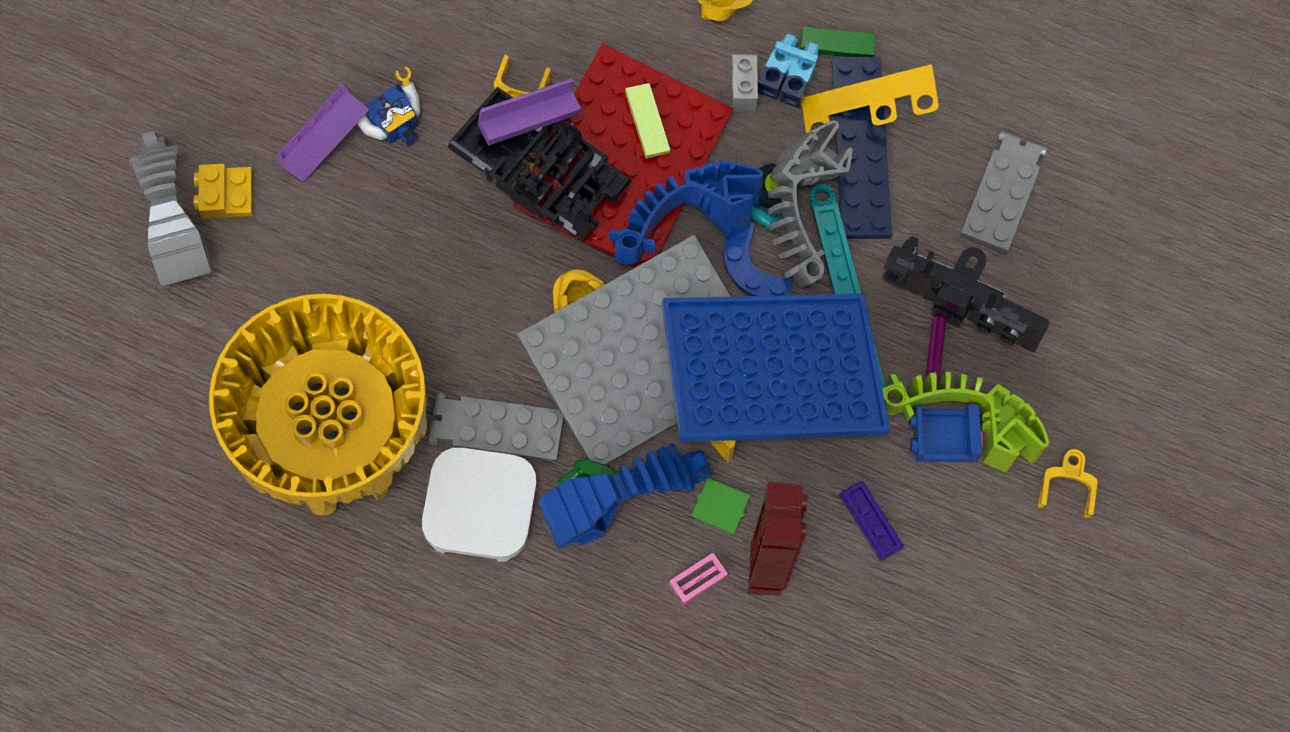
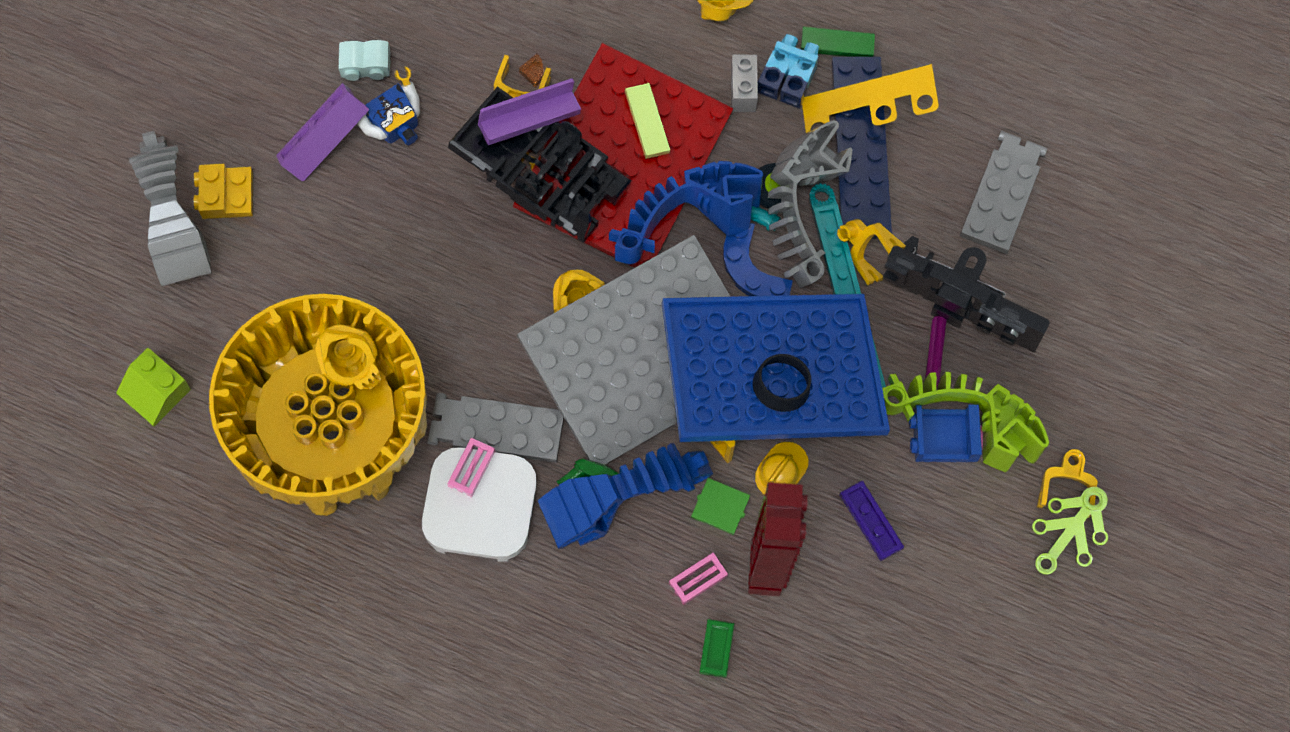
(152, 387): none -> lime slope
(348, 356): none -> yellow helmet
(364, 59): none -> light aqua brick
(461, 487): none -> bright pink tile
(533, 70): none -> clear orange tile
(716, 648): none -> green tile
(773, 401): none -> black tyre
(782, 464): none -> yellow piece
(859, 236): none -> yellow piece
(1073, 526): none -> lime plant

